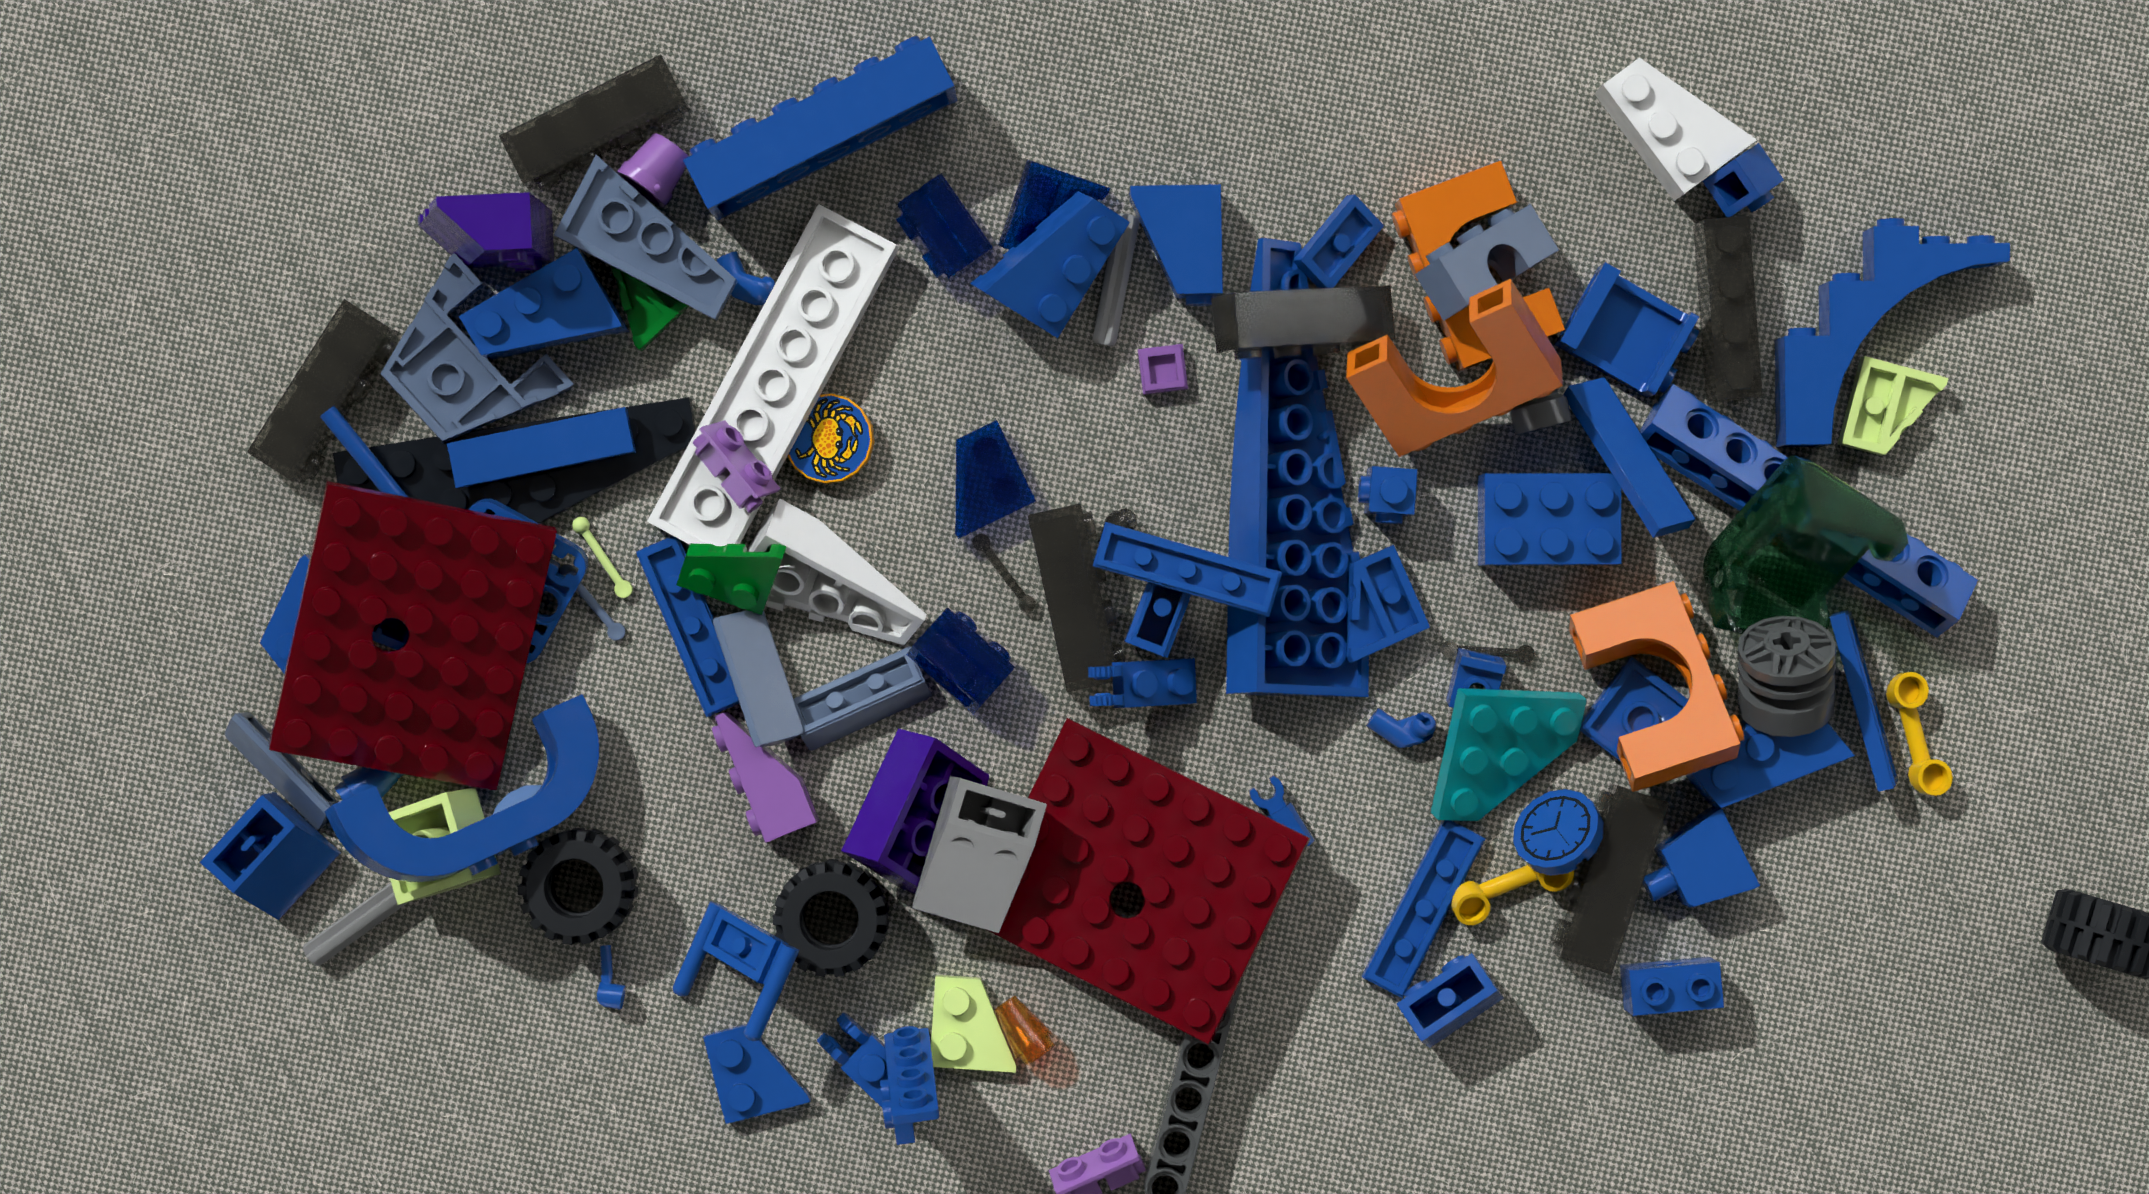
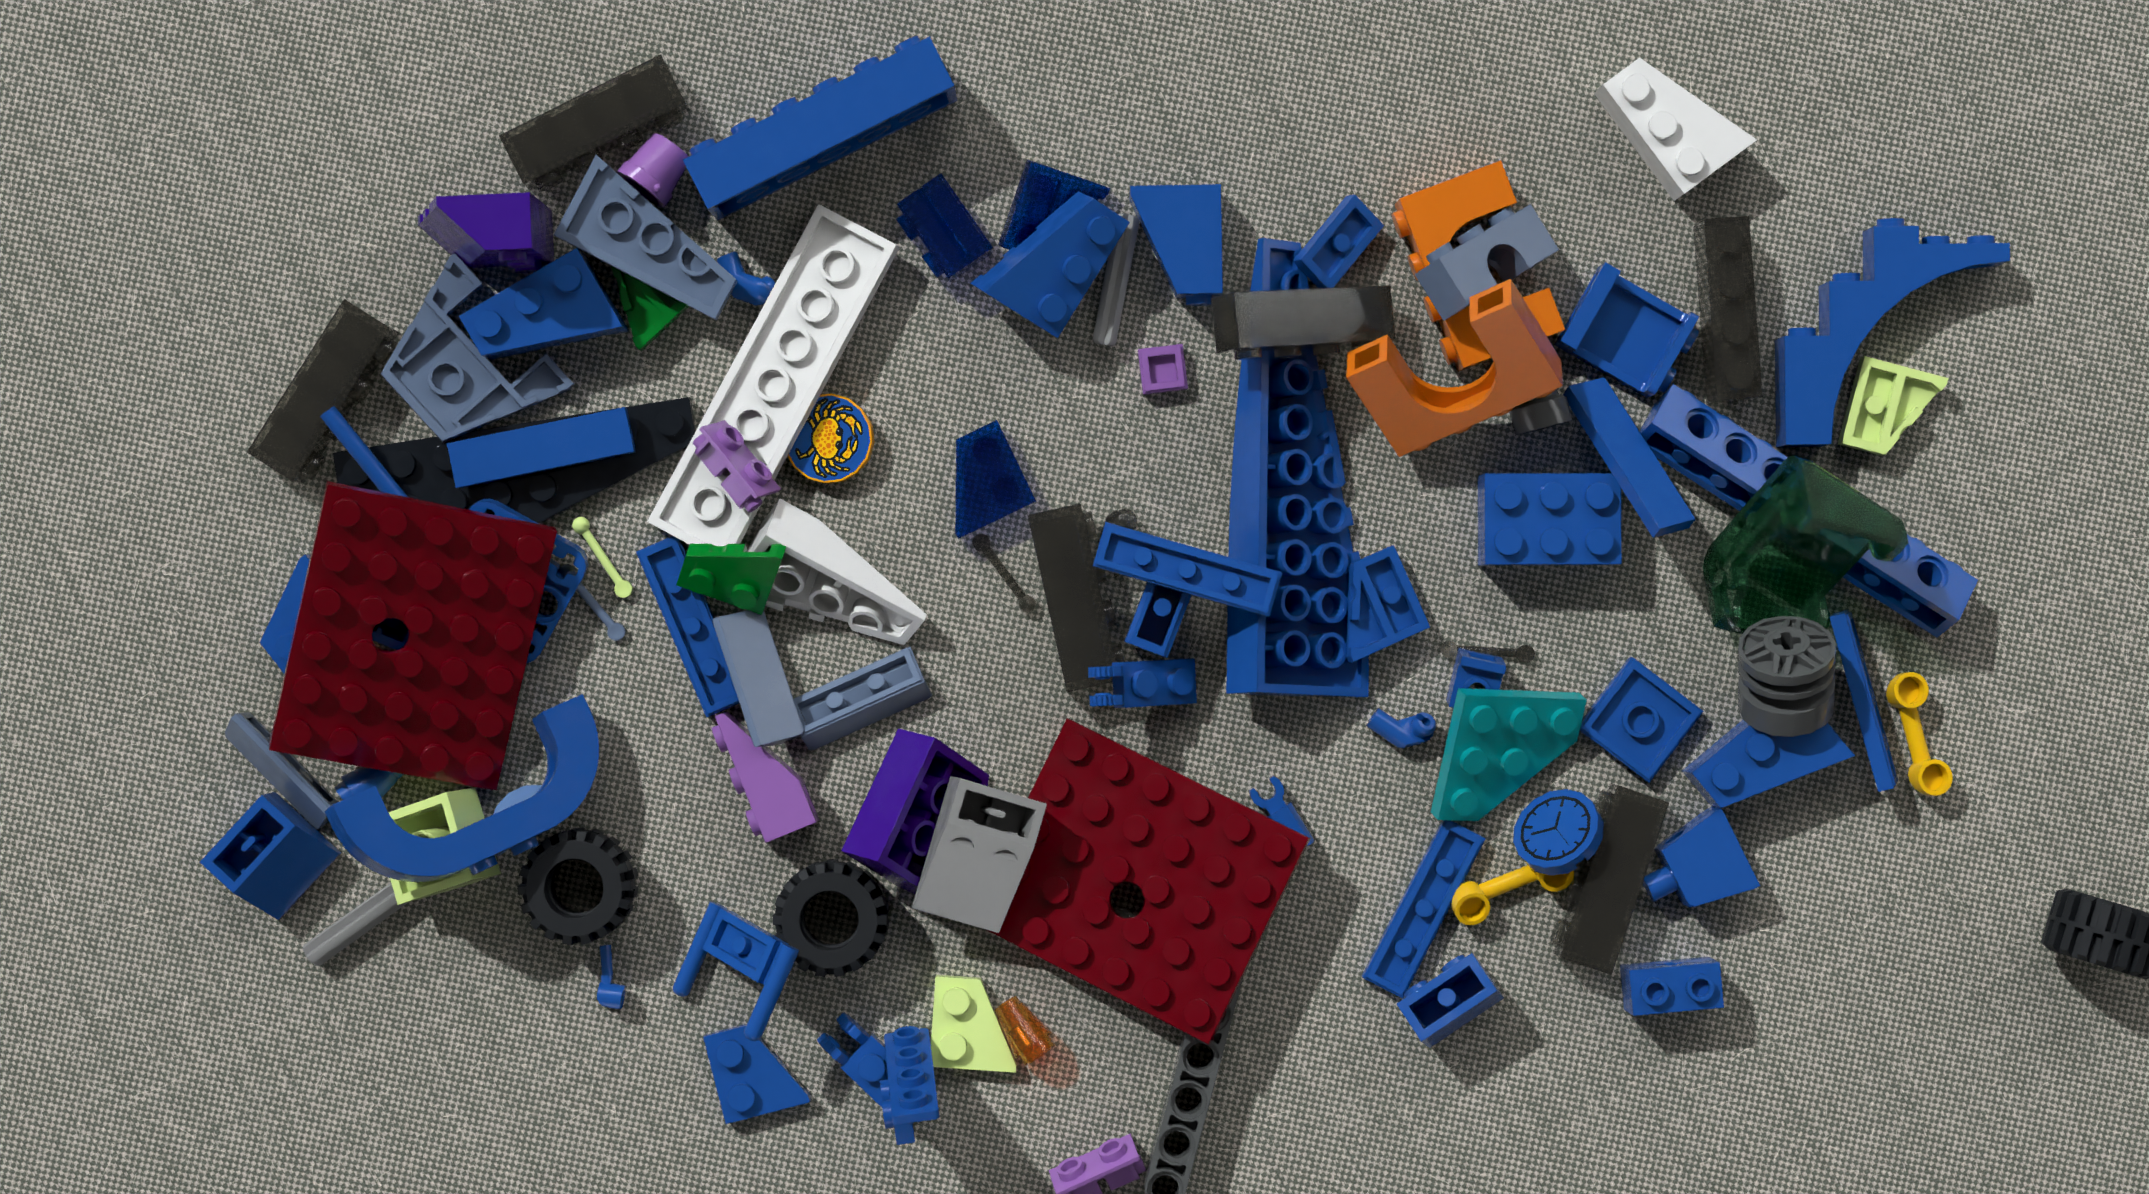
(961, 659): clear blue brick -> none
(1388, 493): blue brick -> none
(1660, 625): orange arch -> none
(1744, 182): blue brick -> none

